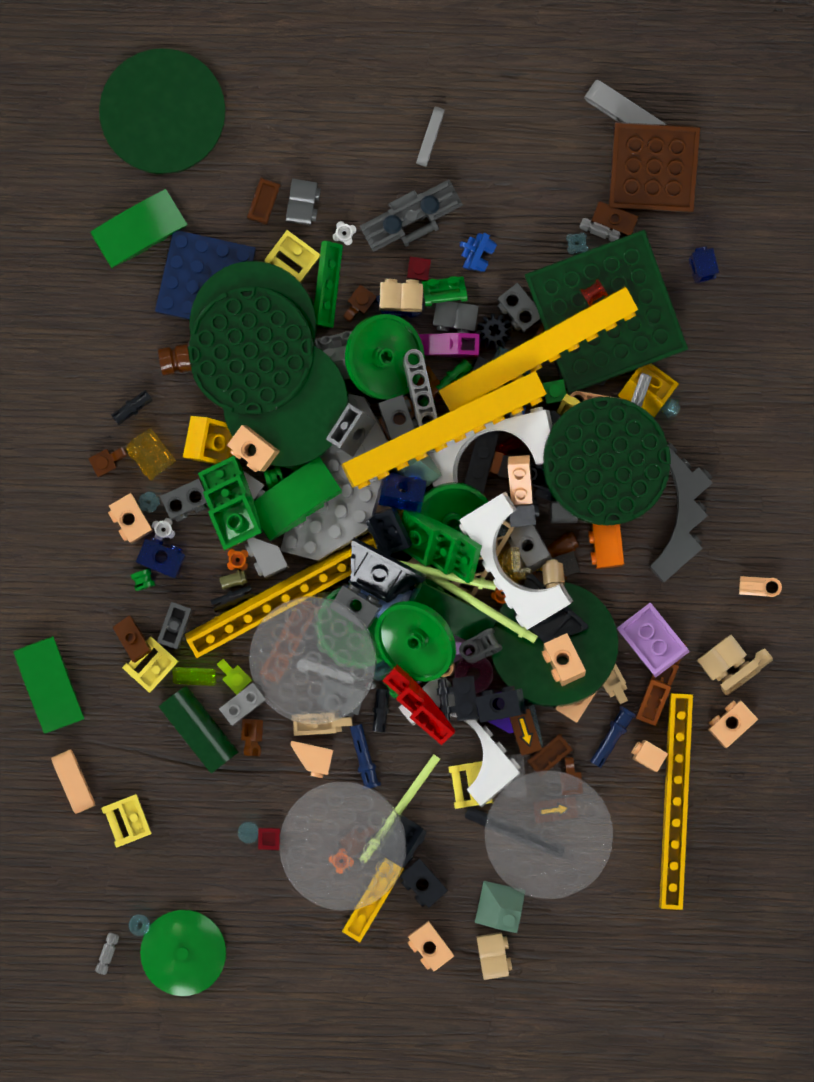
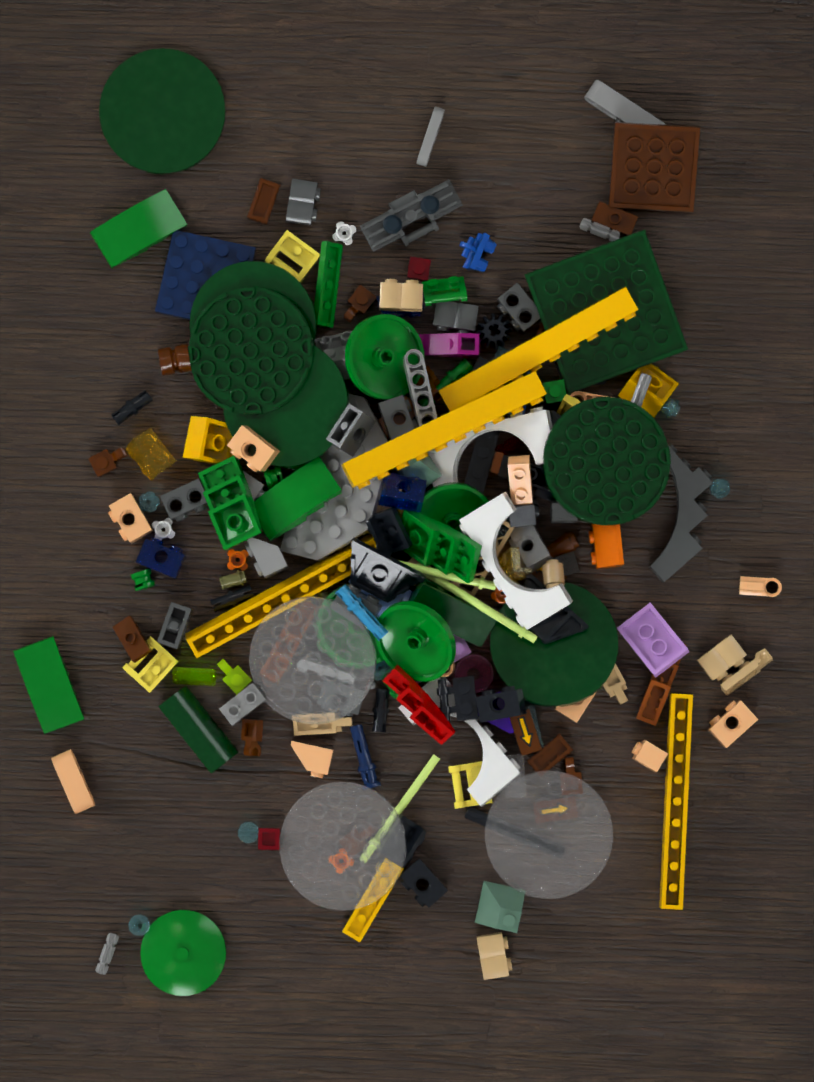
(133, 819): light yellow plate -> none
(365, 616): none -> dark azure pin
(425, 934): light nougat brick -> none
(481, 646): dark grey piece -> none
(563, 647): light nougat brick -> none
(581, 238): clear light blue plate -> none
(594, 292): clear red bush -> none
(617, 728): dark blue pin -> none
(703, 265): clear blue brick -> none
(720, 488): none -> clear light blue plate

